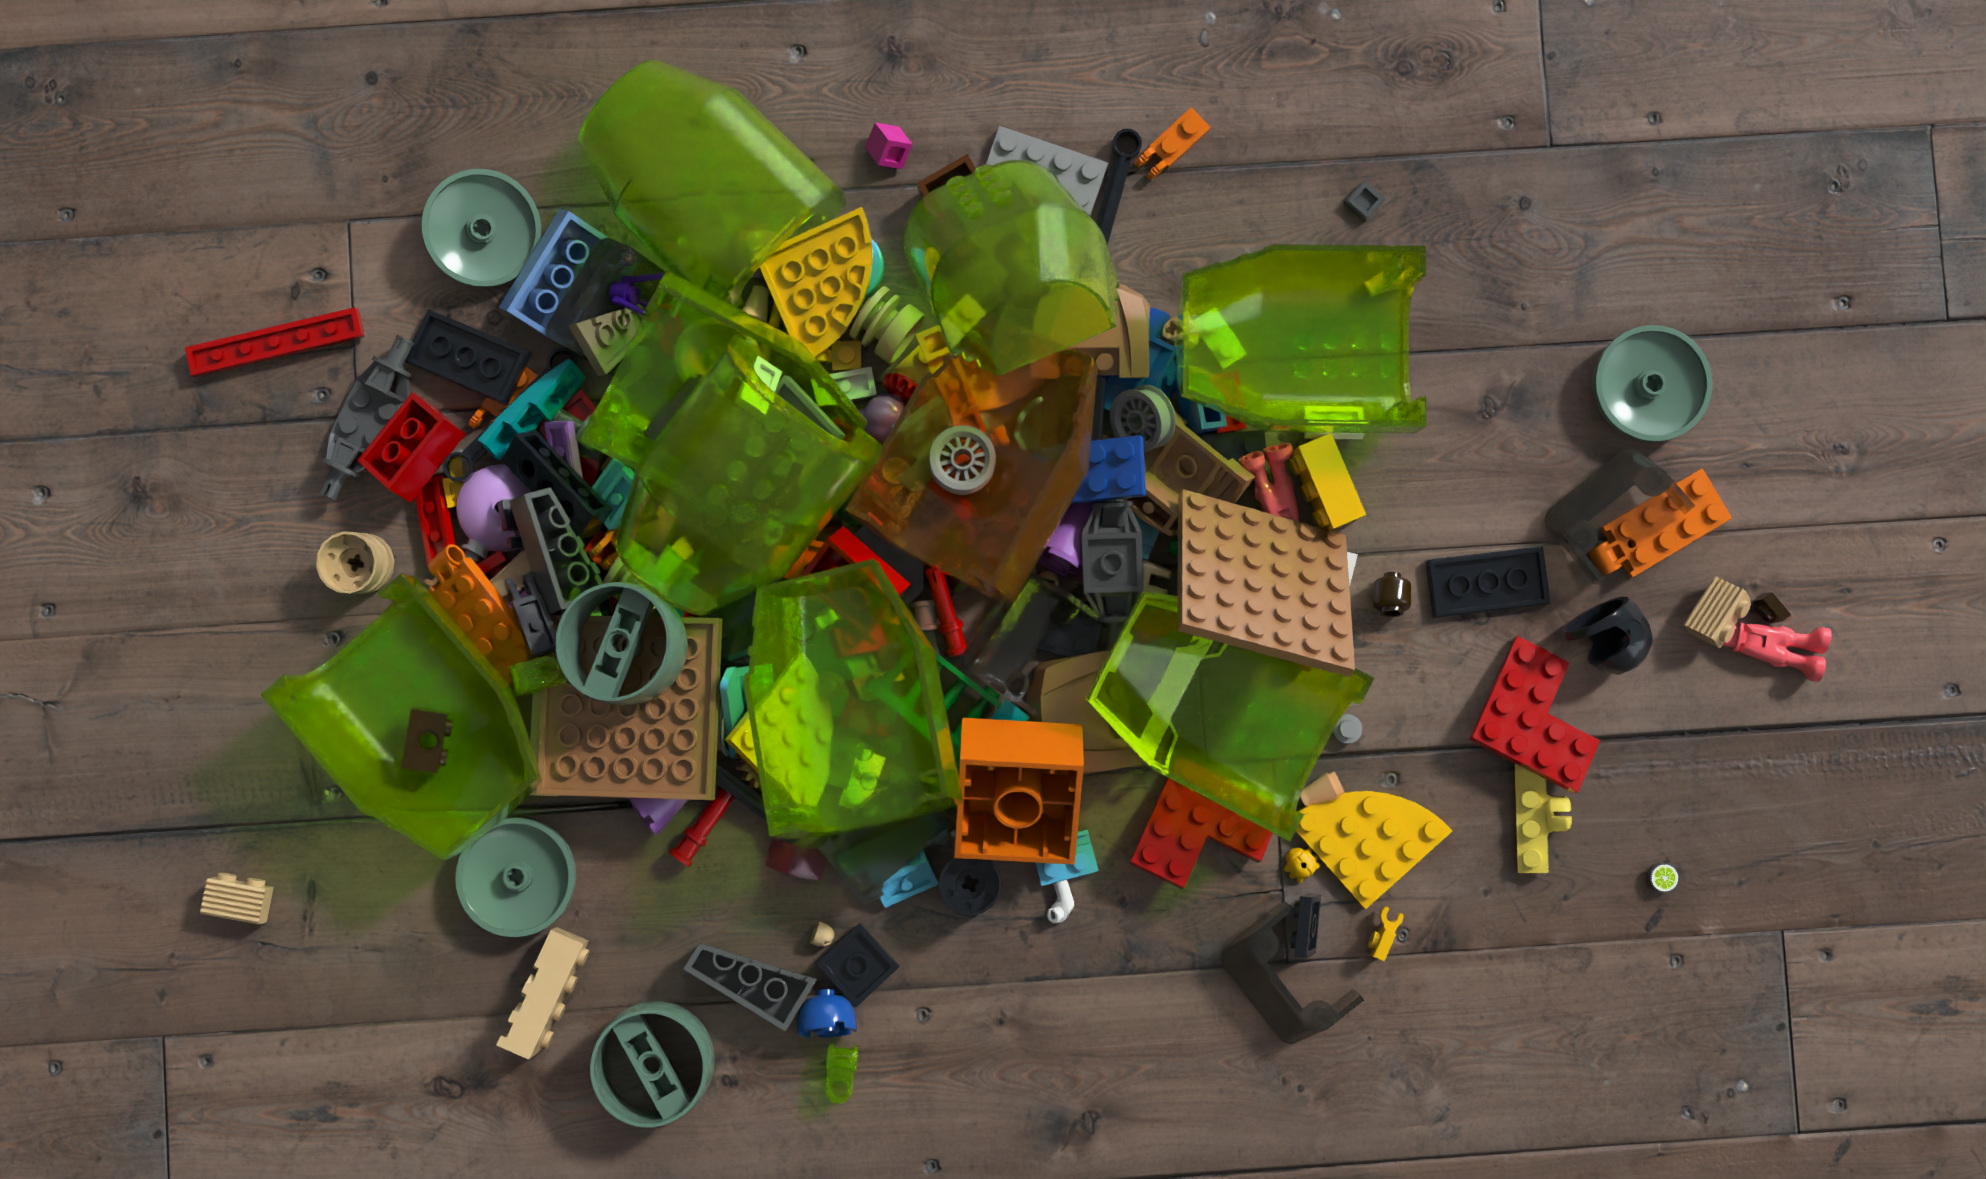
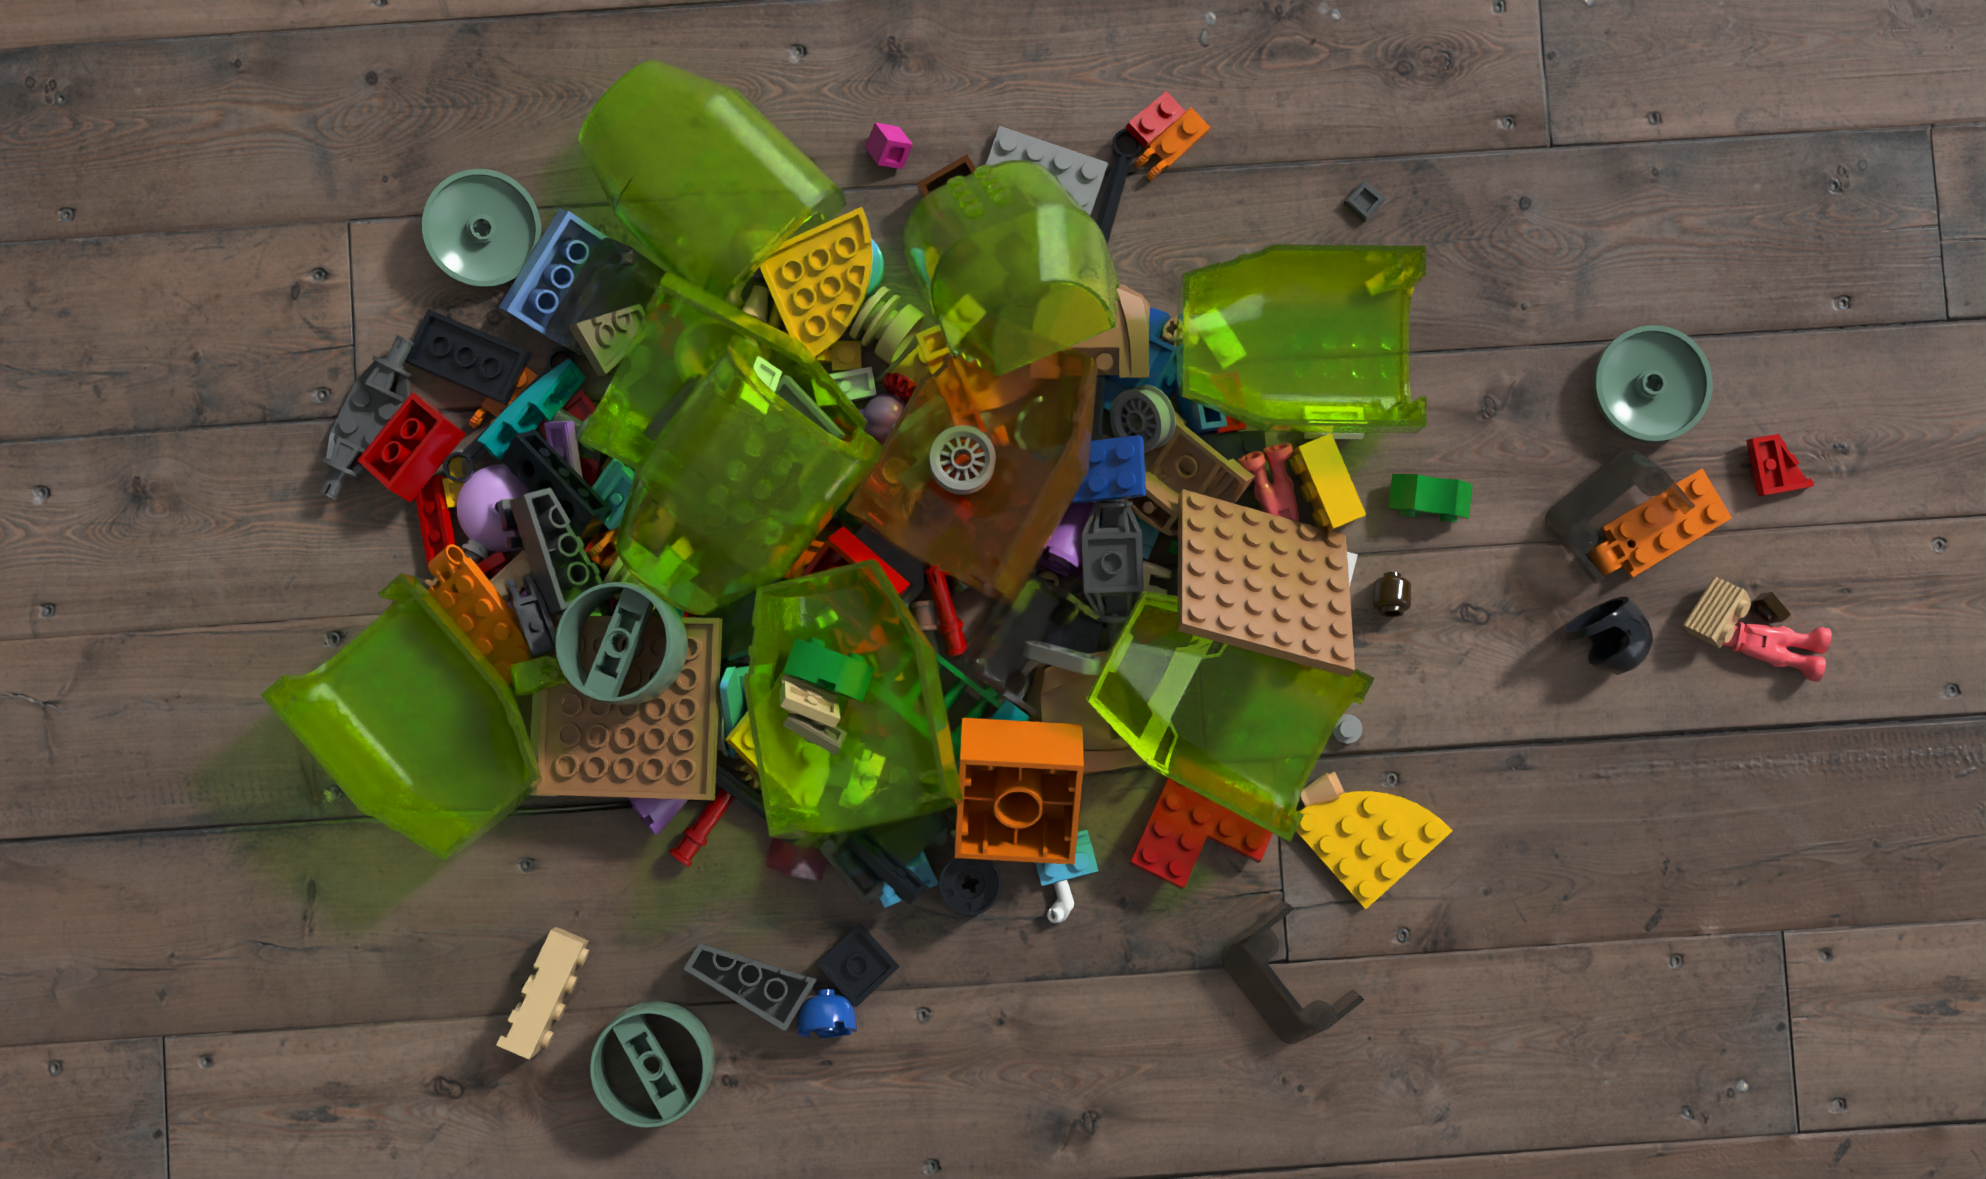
(237, 899): tan brick -> none
(274, 342): red plate -> none
(339, 559): tan wheel -> none
(415, 754): dark brown brick -> none
(516, 878): sand green dish -> none
(626, 293): dark purple plant -> none
(809, 701): none -> tan plate
(821, 735): none -> dark tan plate
(822, 935): tan hinge -> none
(829, 669): none -> green brick
(841, 1069): clear neon green piece -> none
(886, 865): none -> black plate
(1062, 657): none -> light grey beam
(1155, 119): none -> plate
(1295, 858): yellow animal -> none
(1308, 914): black plate -> none
(1381, 941): yellow plate -> none
(1430, 496): none -> green brick
(1488, 582): black tile -> none
(1518, 721): red plate -> none
(1536, 820): light yellow plate -> none
(1663, 877): tile -> none
(1774, 466): none -> red wing

